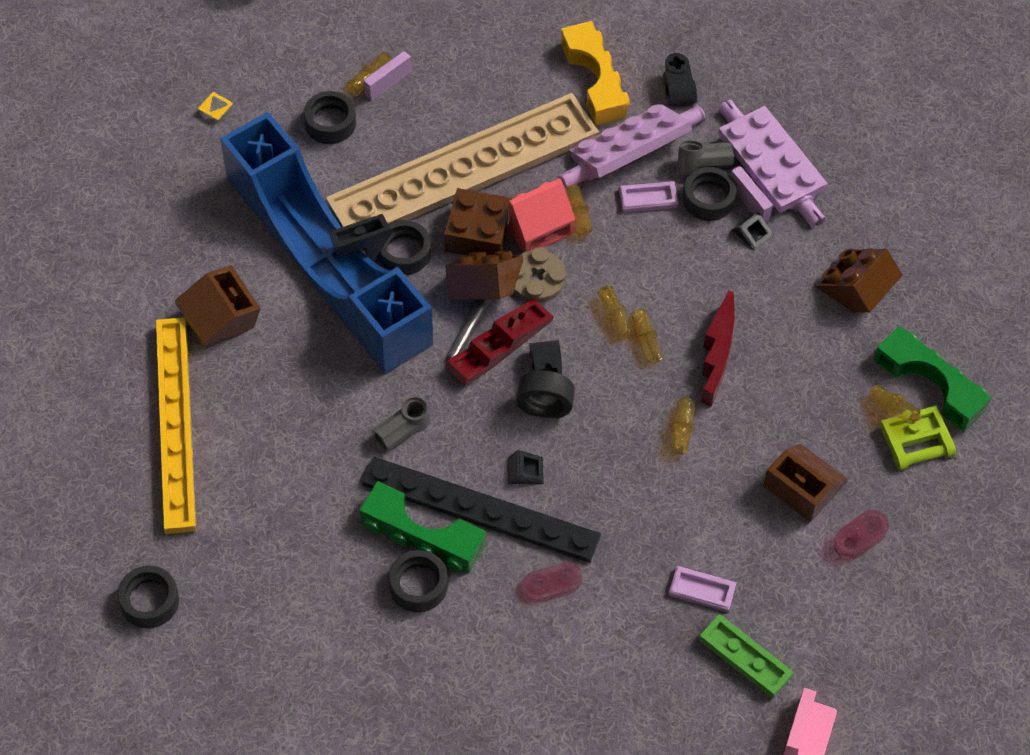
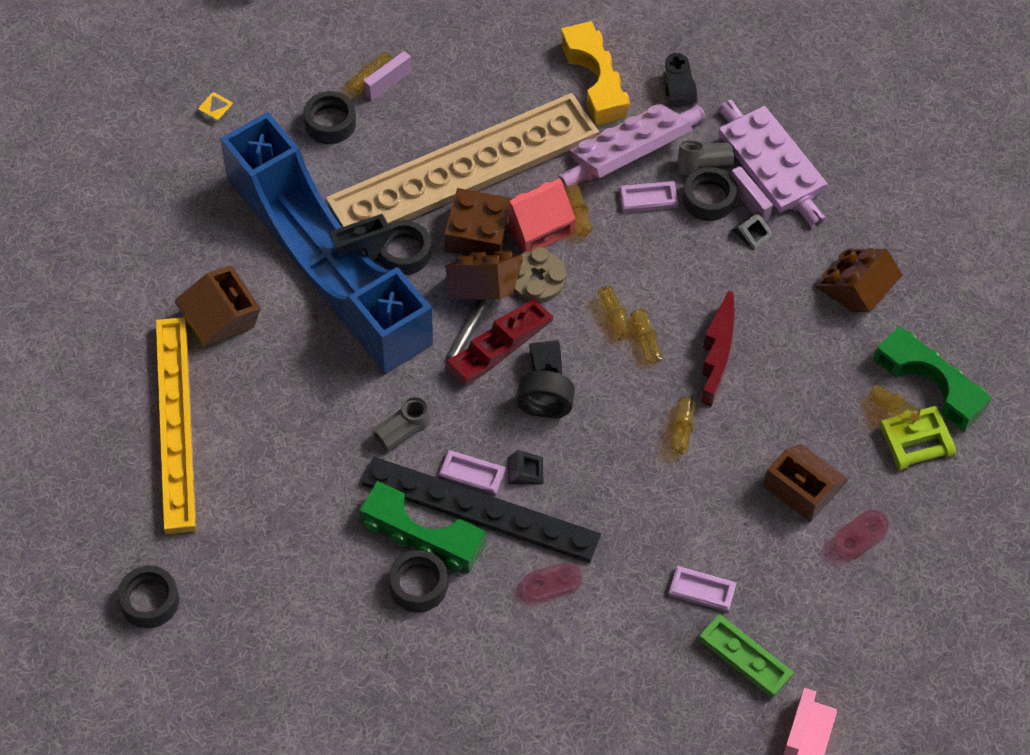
(472, 472): none -> lavender tile

